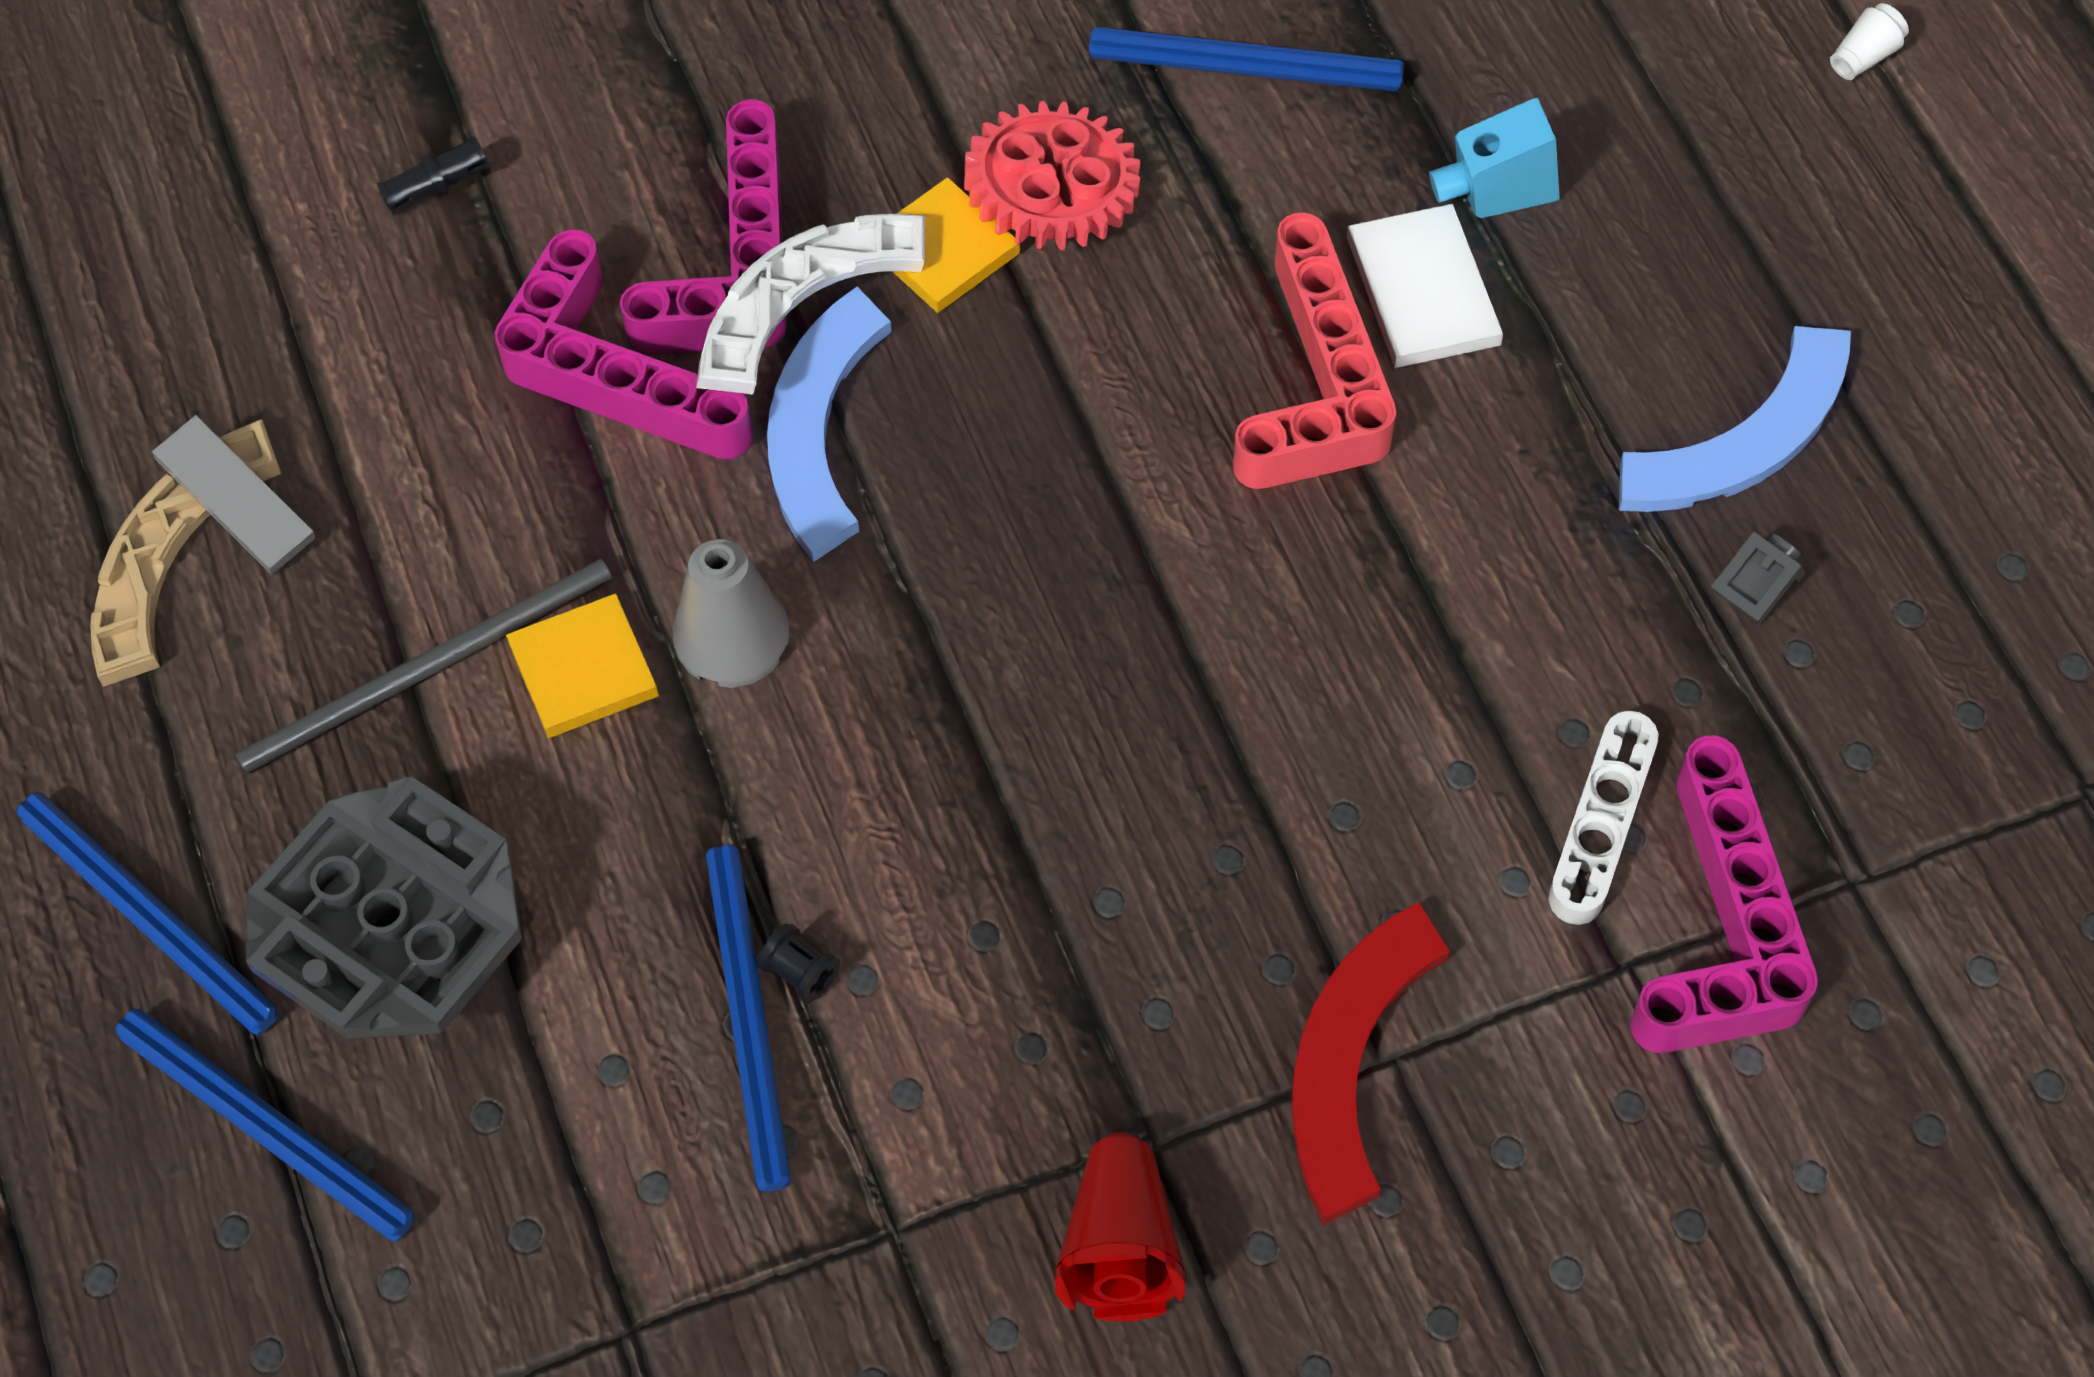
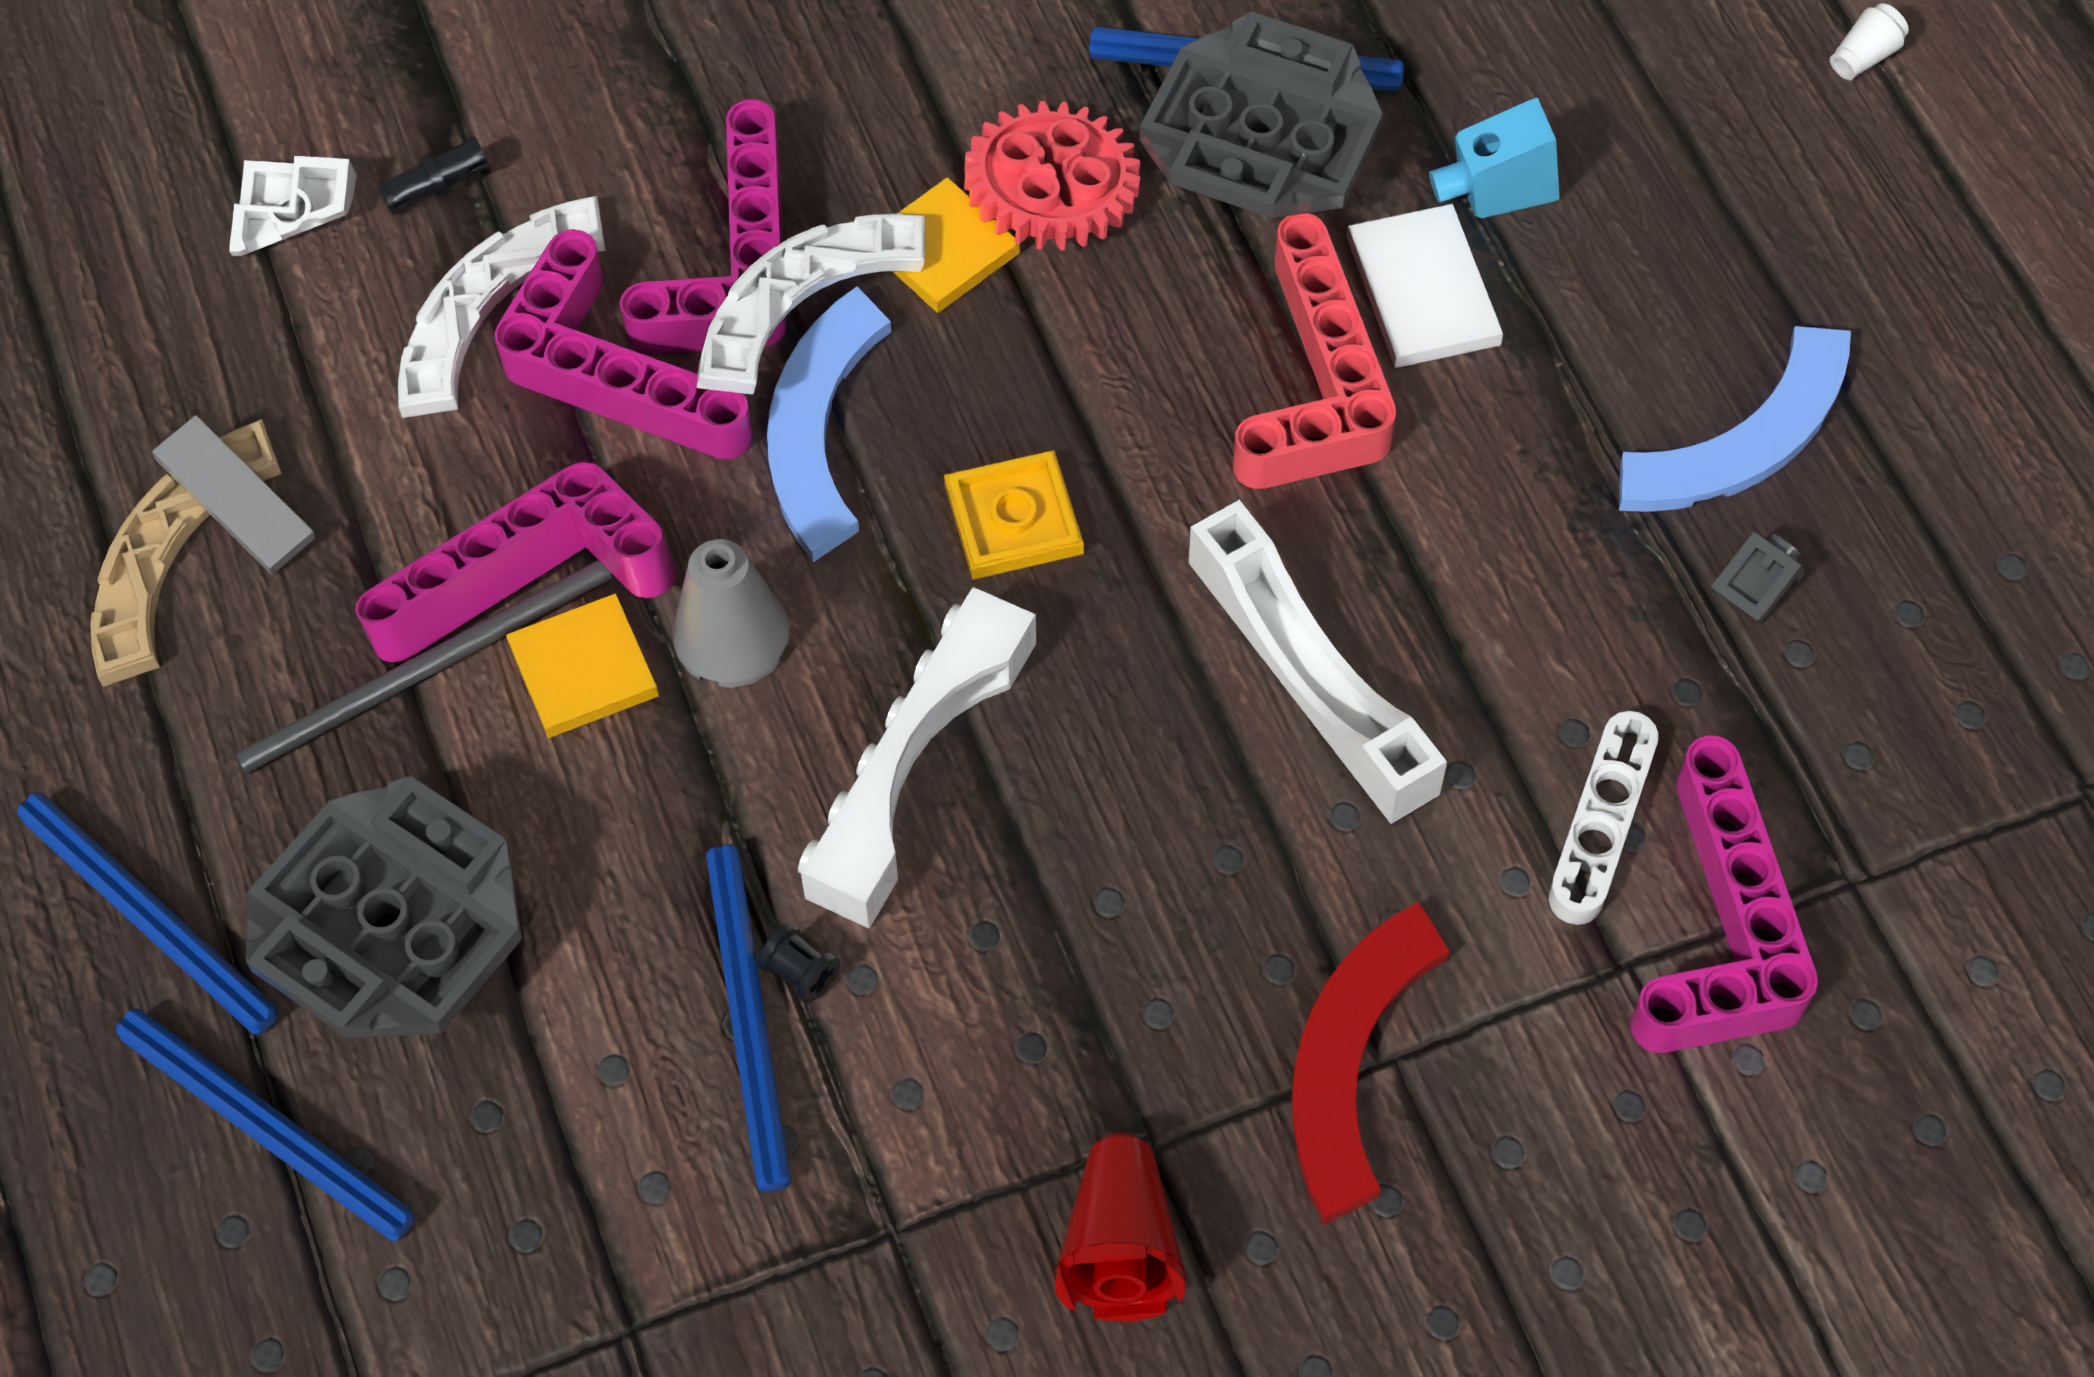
(289, 199): none -> white slope
(468, 295): none -> white tile
(512, 549): none -> dark pink beam
(976, 658): none -> white arch
(1013, 514): none -> yellow tile
(1264, 118): none -> dark grey piece
(1369, 735): none -> white arch

